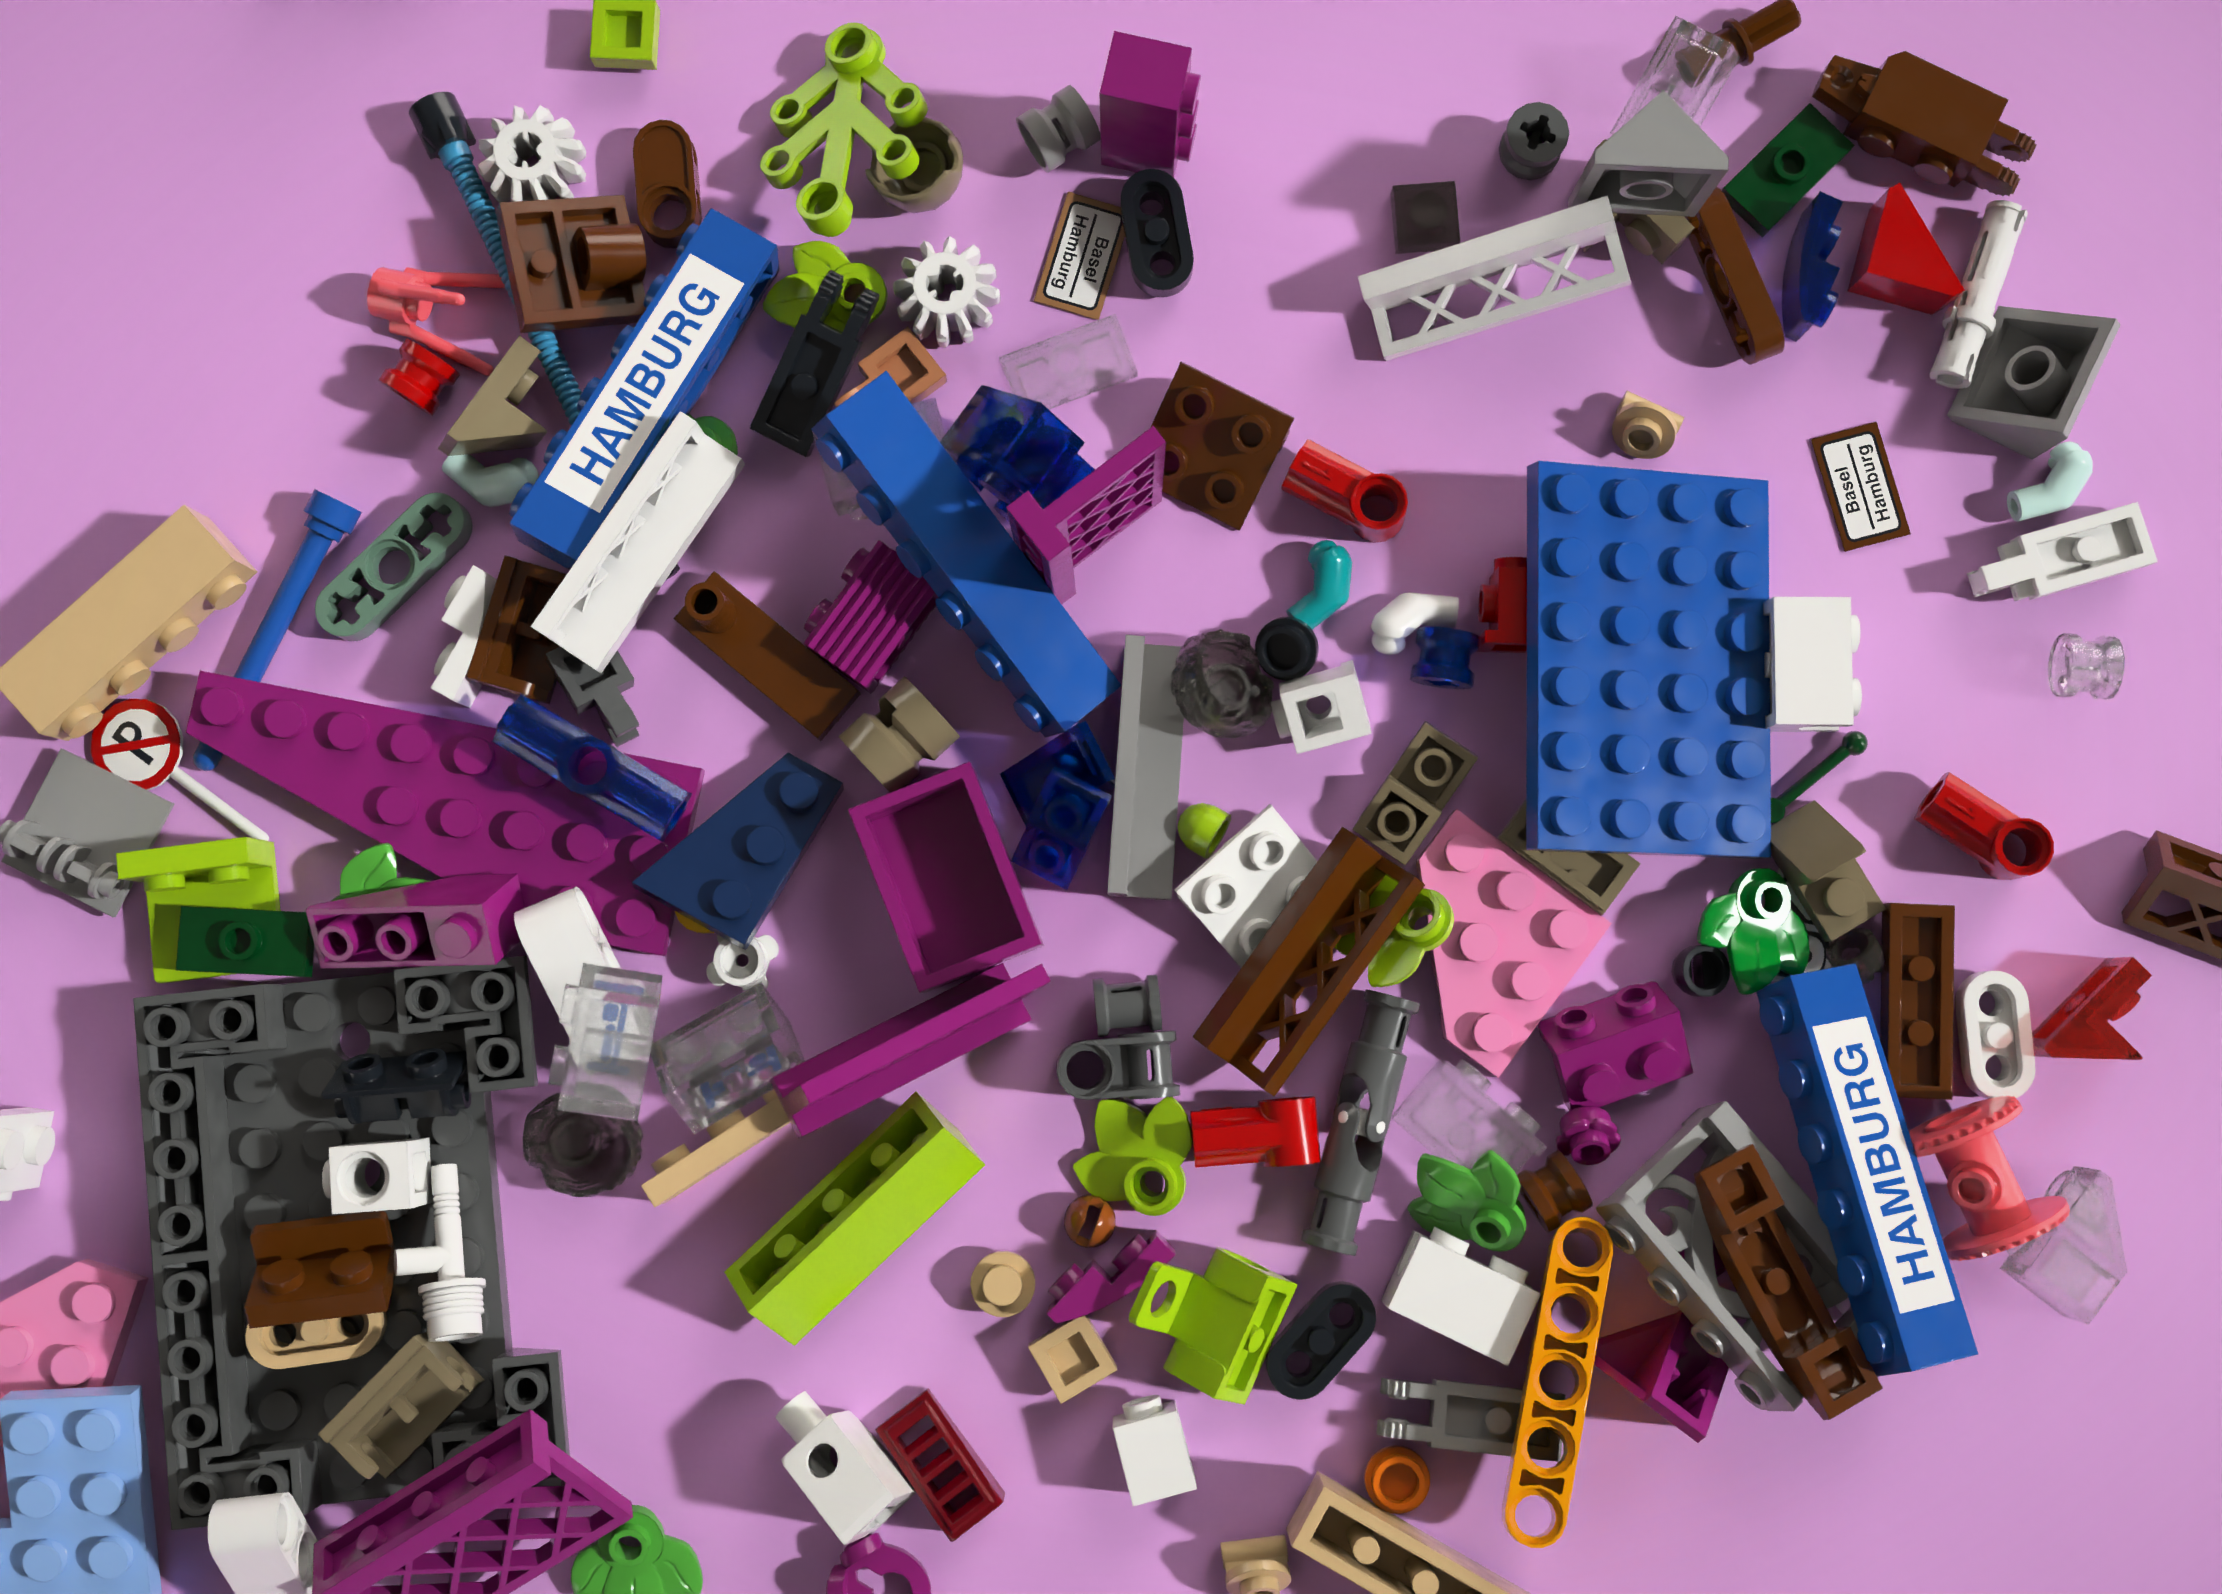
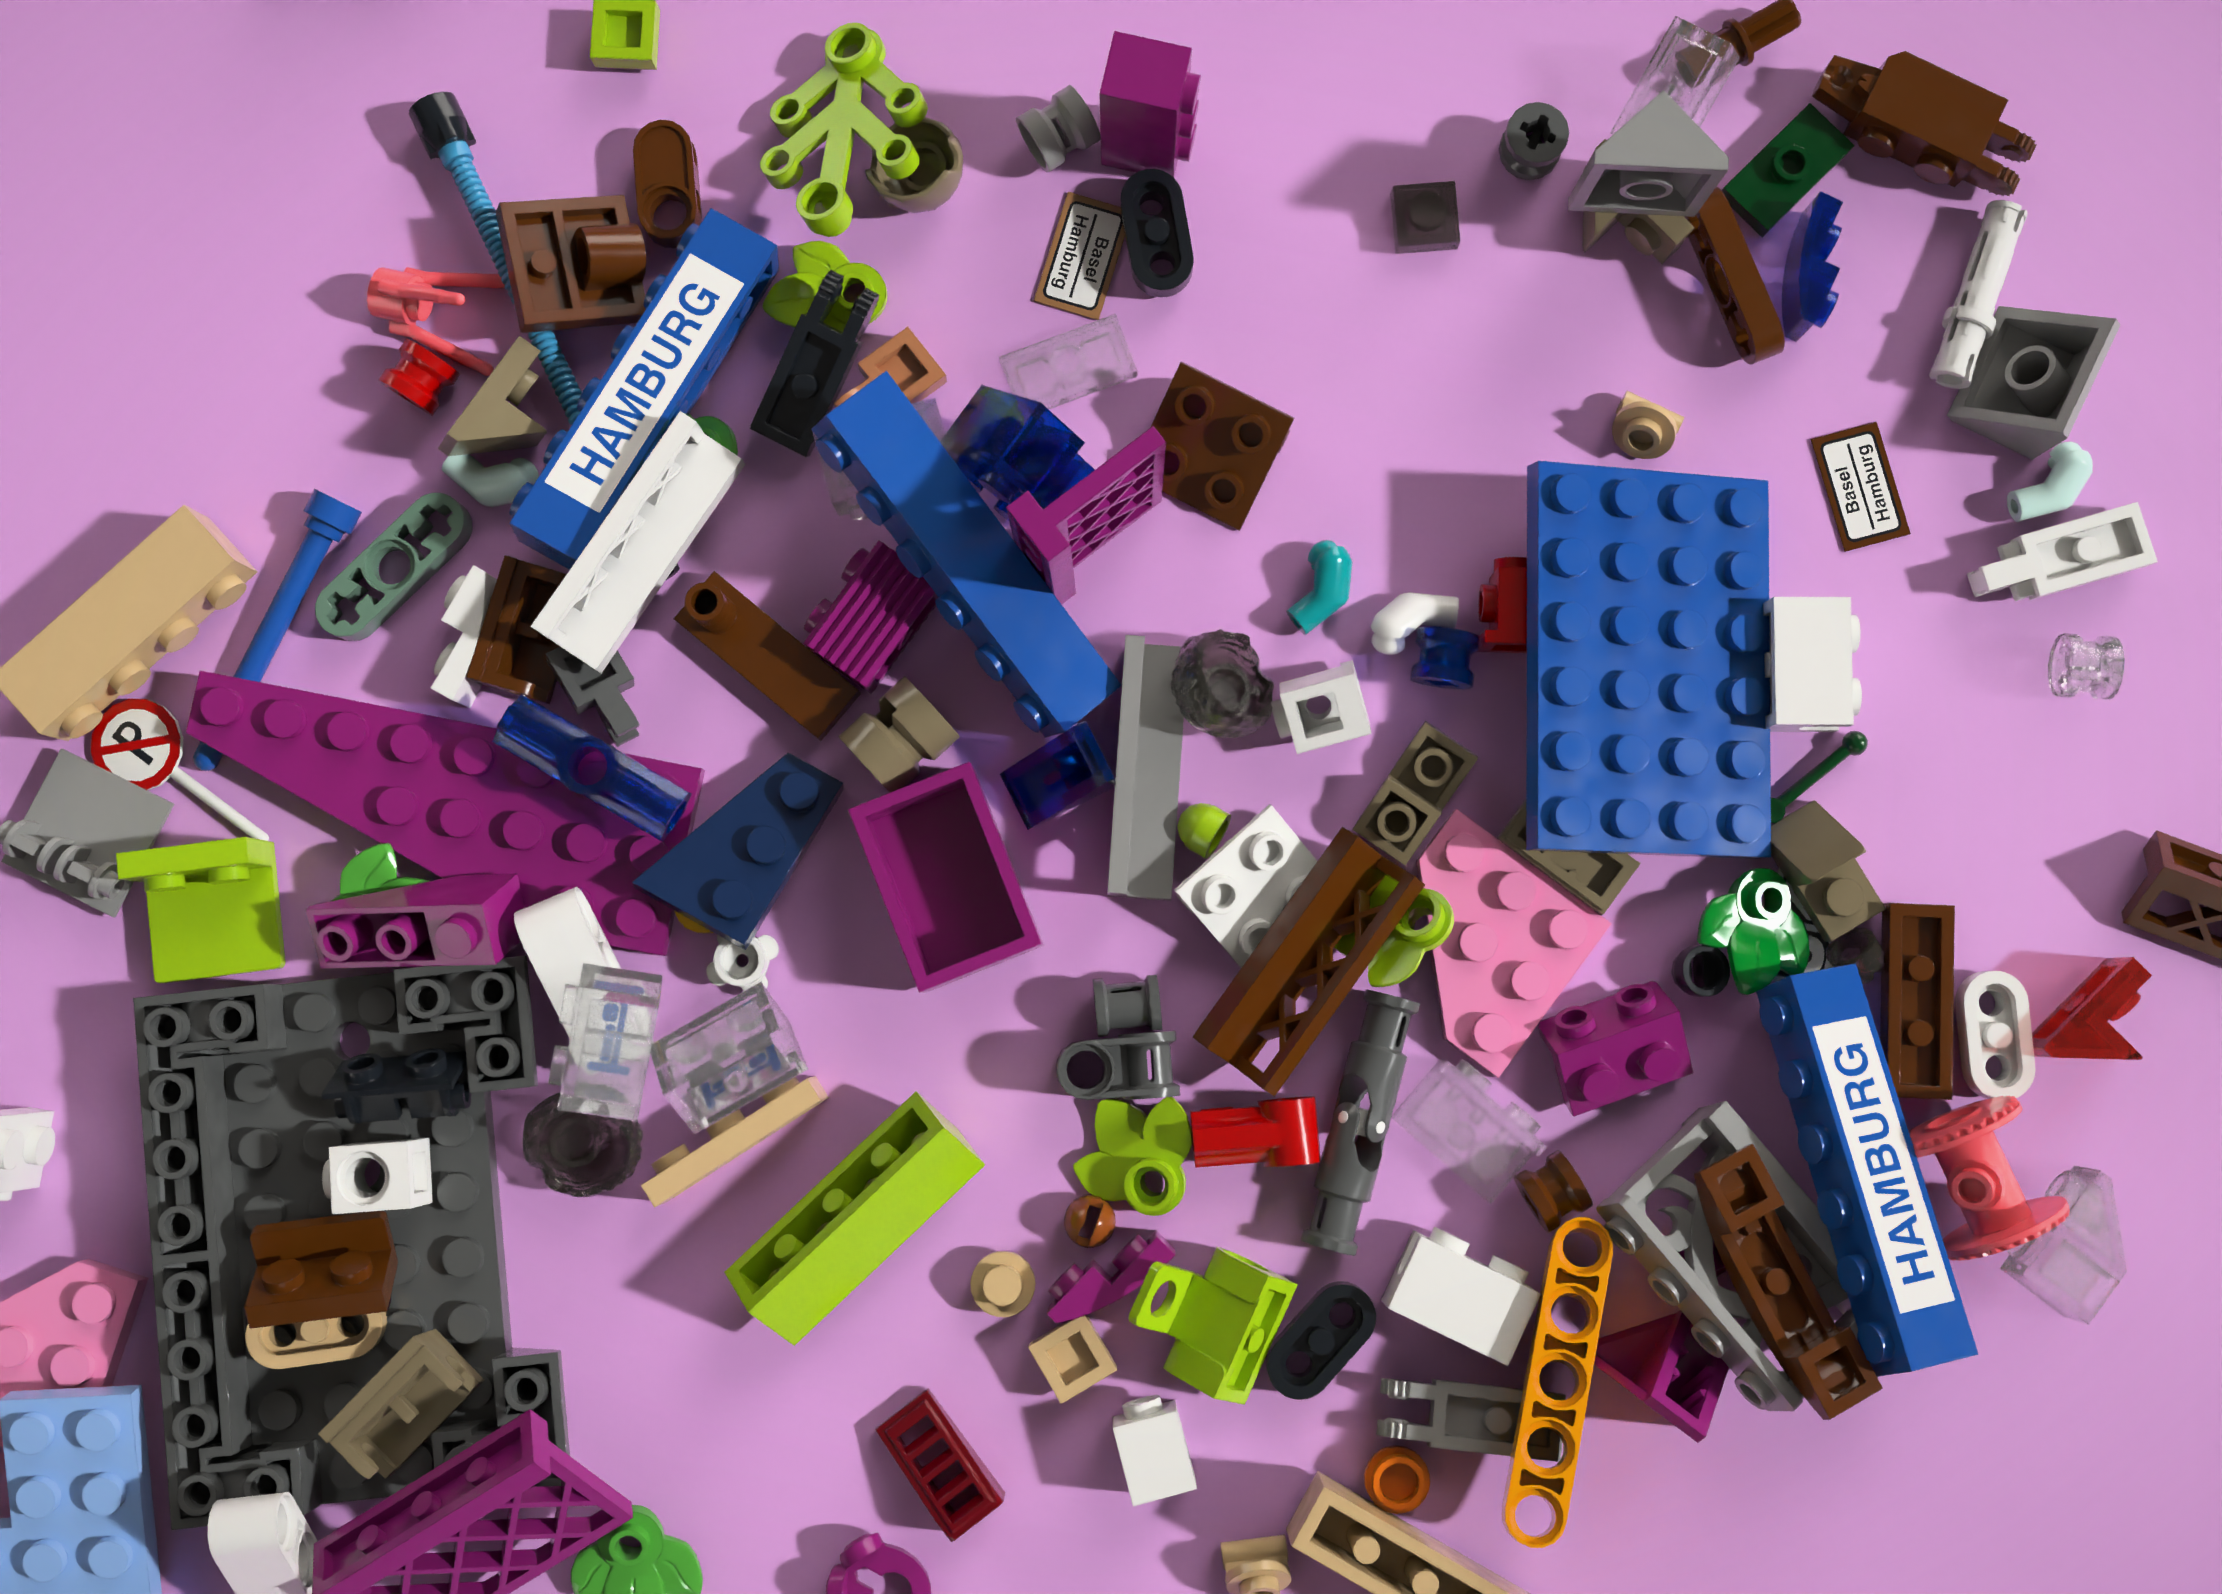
(245, 942): dark green plate -> none
(453, 1302): white piece -> none
(521, 139): white gear -> none
(867, 1479): white torso -> none
(905, 1047): magenta fence -> none
(966, 303): white gear -> none
(1061, 827): clear blue slope -> none
(1286, 648): black plate -> none
(1341, 487): red piece -> none
(1471, 1202): bright green plate -> none
(1489, 256): white fence -> none
(1587, 1135): magenta plate -> none
(1901, 258): red slope -> none
(1980, 826): red piece -> none

